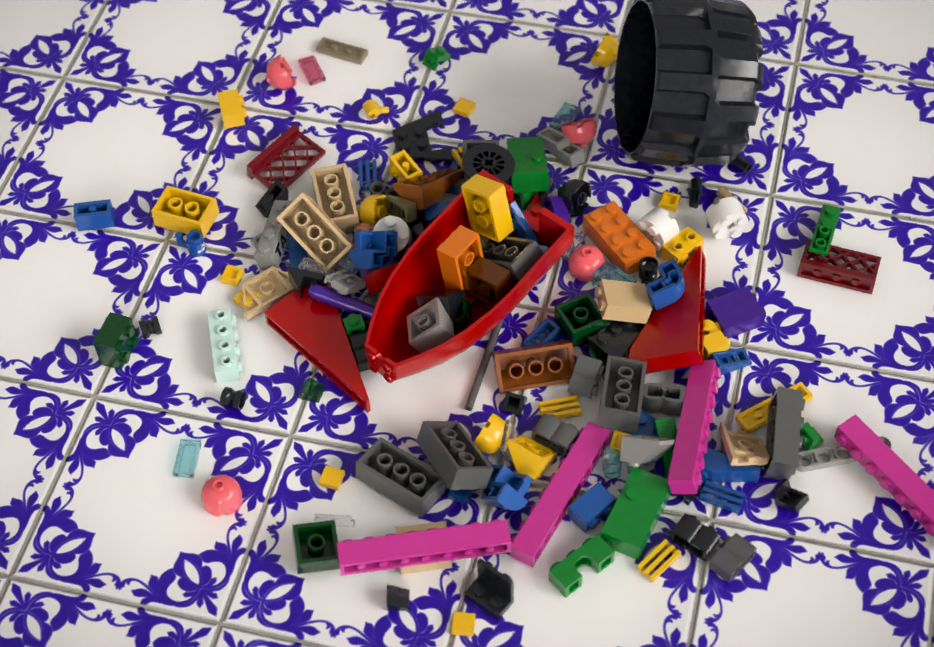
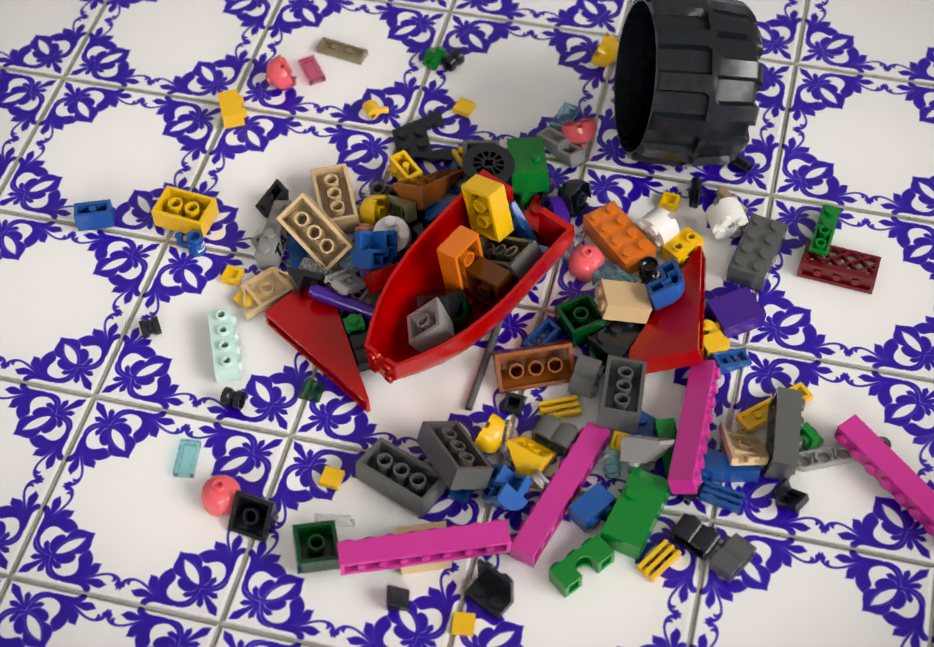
(115, 341): dark green brick -> none
(252, 516): none -> black slope
(277, 148): dark red fence -> none
(367, 164): blue tile -> none
(452, 60): none -> black wheel
(539, 478): none -> light grey bush
(662, 398): dark grey brick -> none
(756, 252): none -> dark grey brick

